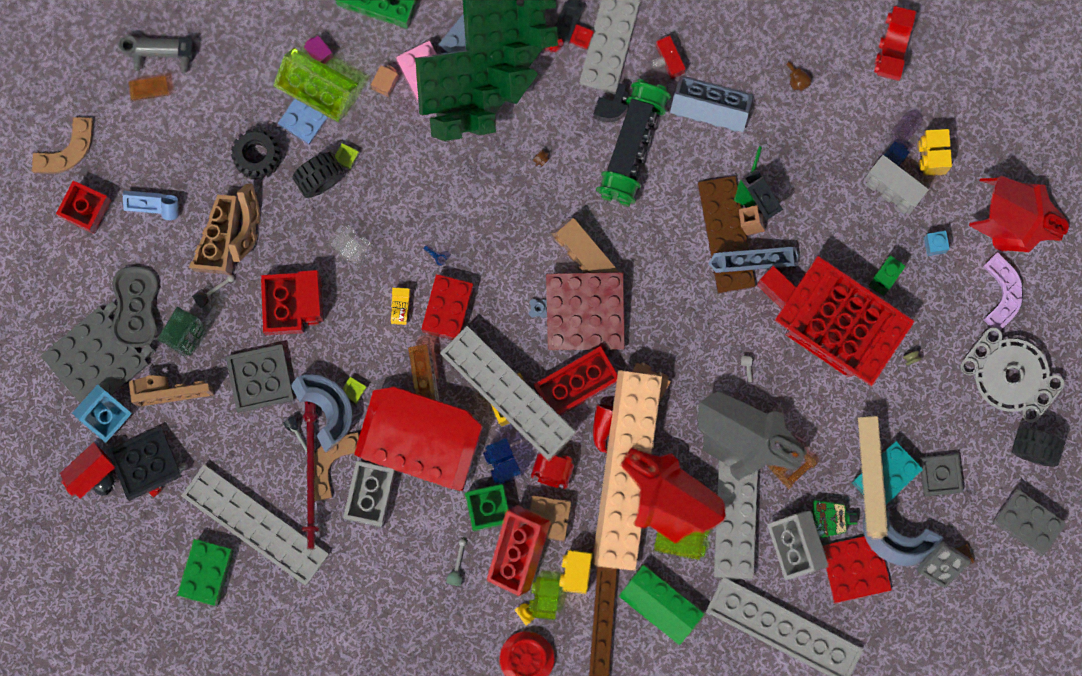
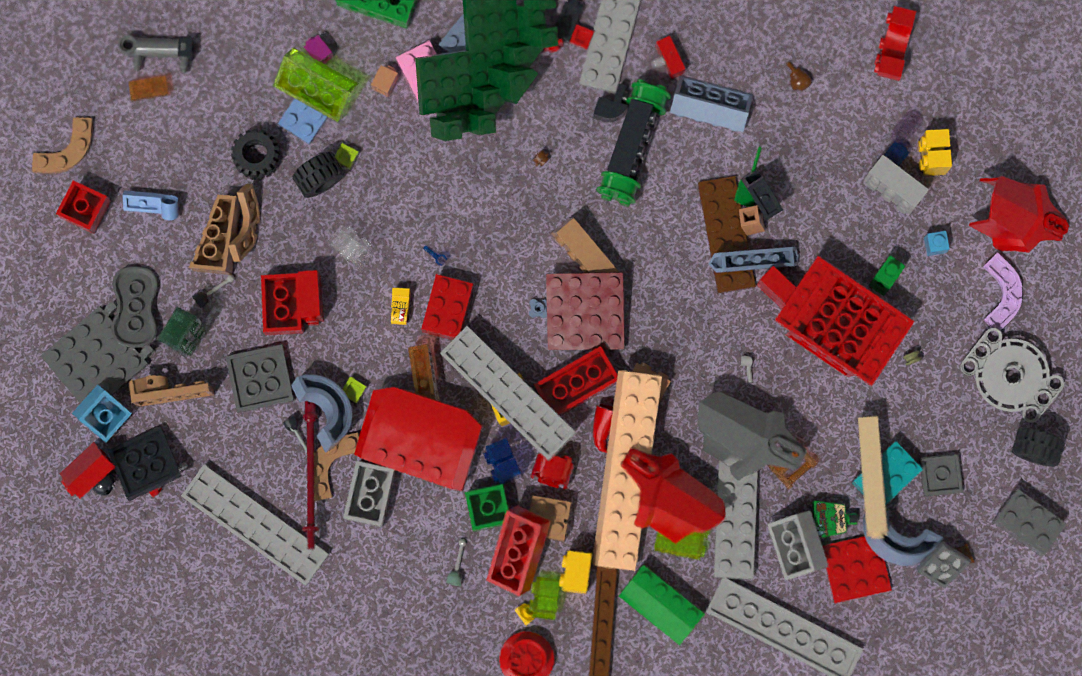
(205, 572): green brick -> none

